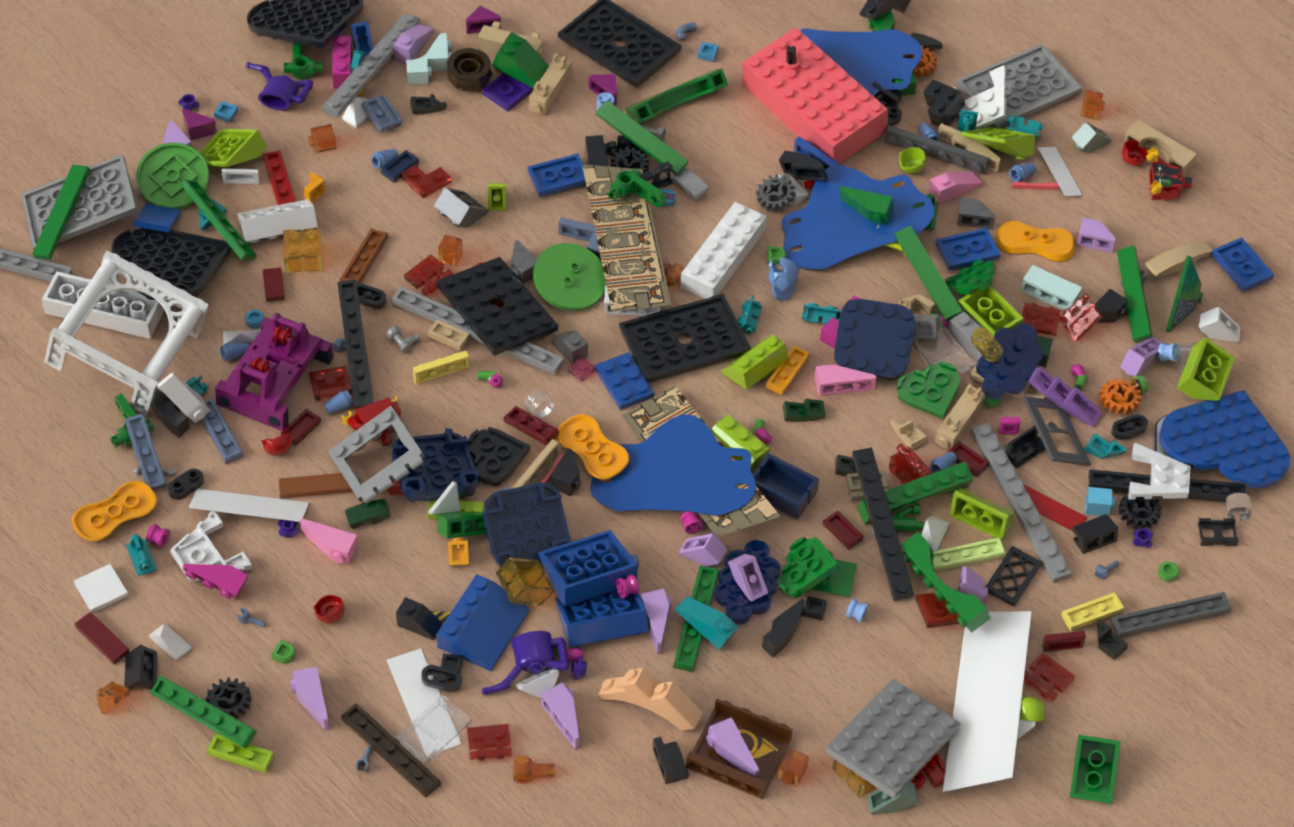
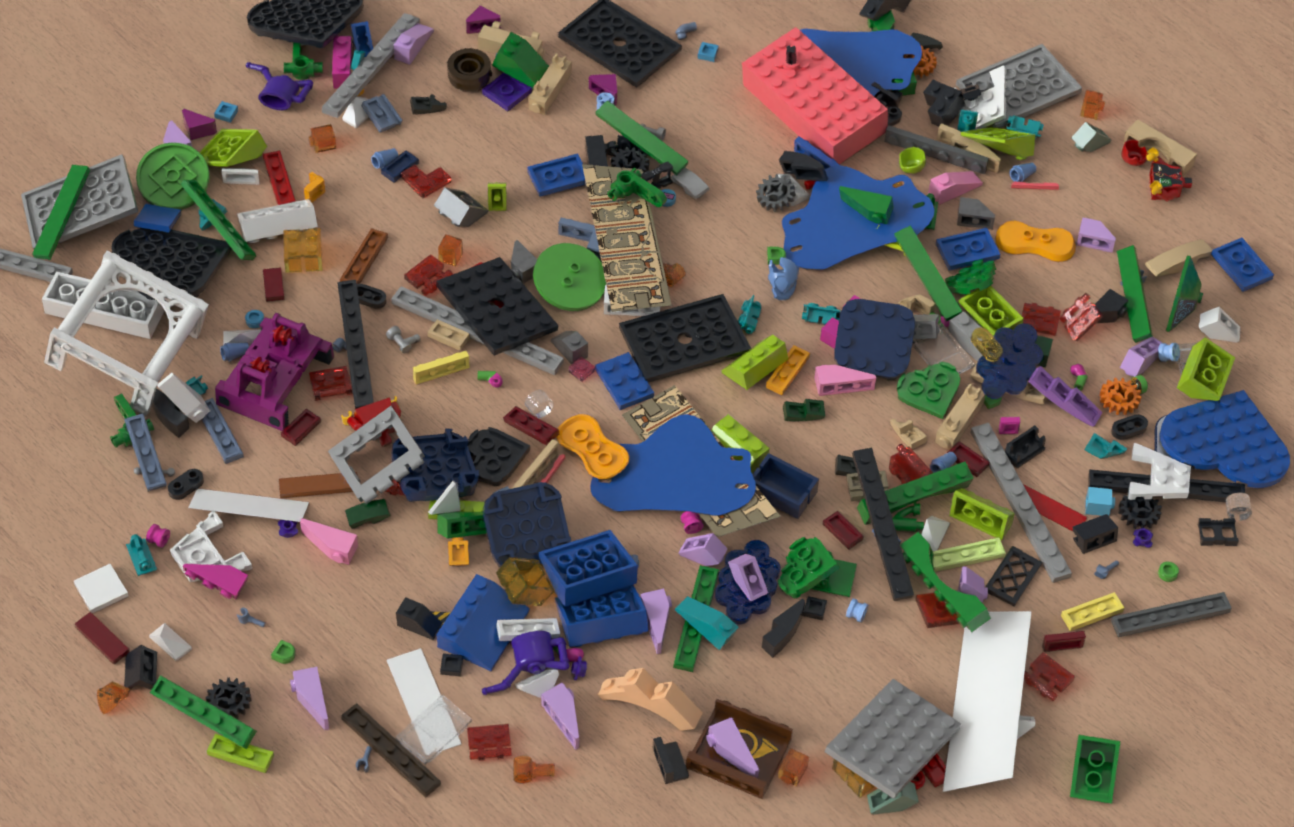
(100, 519): light orange plate -> none
(188, 102): dark purple plate -> none
(278, 445): red hair -> none
(329, 609): red hair -> none
(339, 402): medium blue cone -> none
(434, 60): light aqua arch -> none
(442, 677): black plate -> none
(511, 628): none -> white plate
(566, 474): black slope -> none
(627, 586): dark pink wheel -> none
(677, 95): green arch -> none
(723, 251): white brick -> none
(760, 432): dark pink arm -> none
(929, 132): medium blue cone -> none
(971, 91): none -> black plate
(1032, 405): dark grey door -> none
(1032, 709): lime hair -> none
(1050, 288): light aqua brick -> none
(1060, 171): white sticker -> none
(1108, 642): pearl dark grey slope -> none

